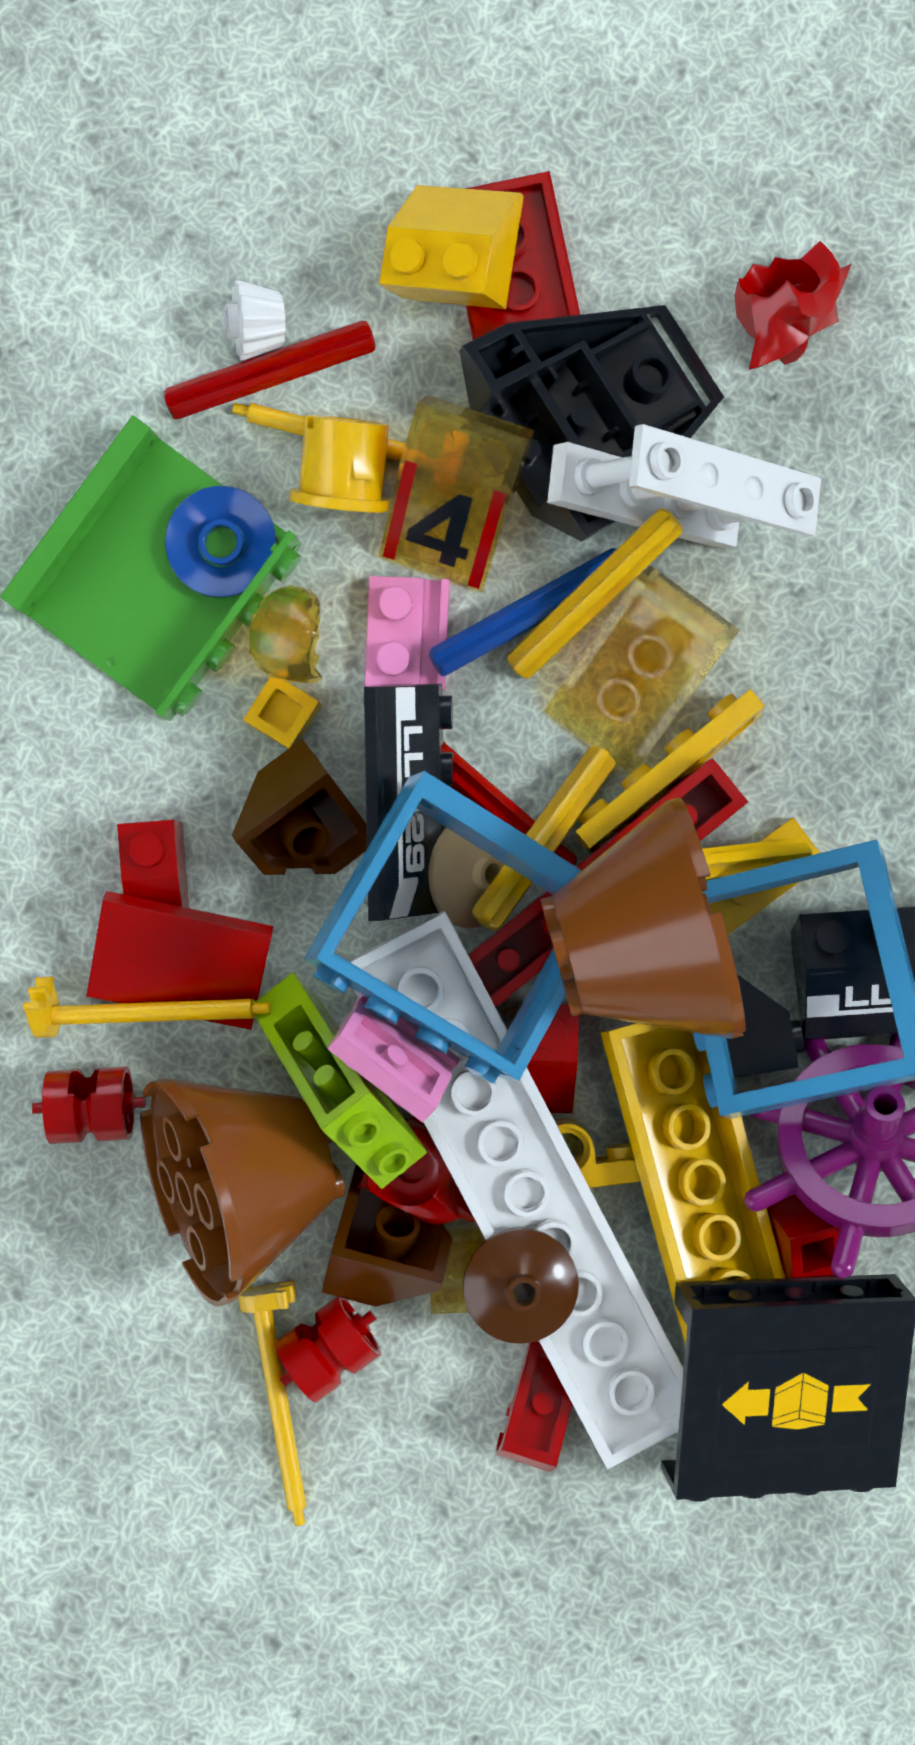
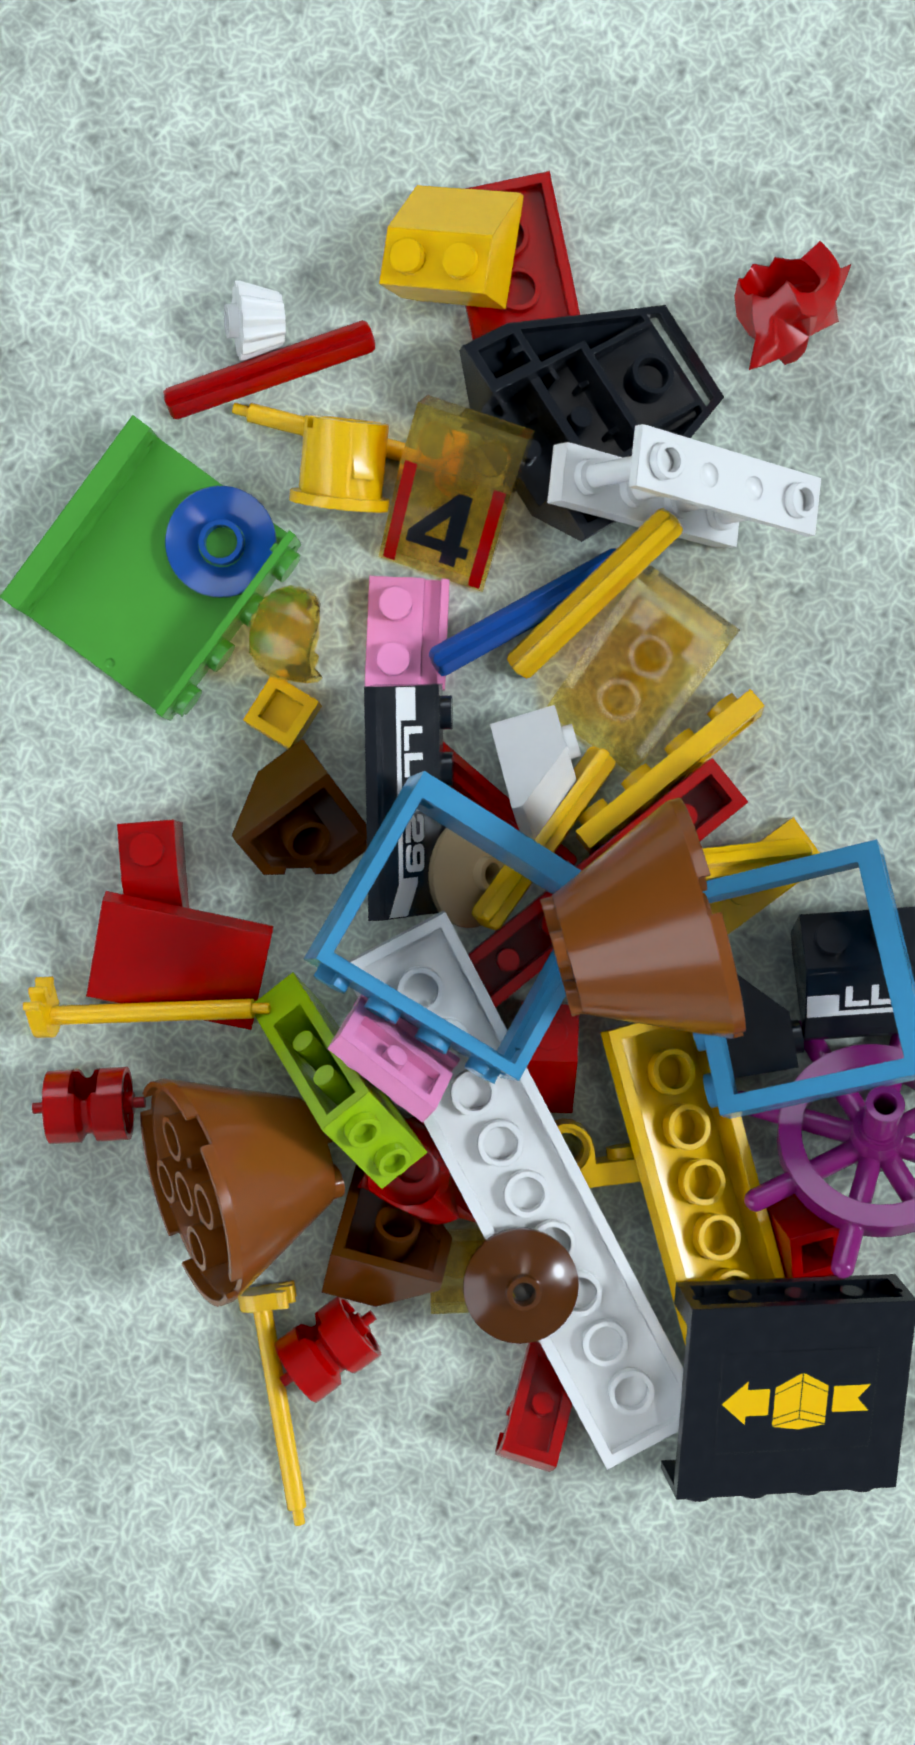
(536, 765): none -> white slope

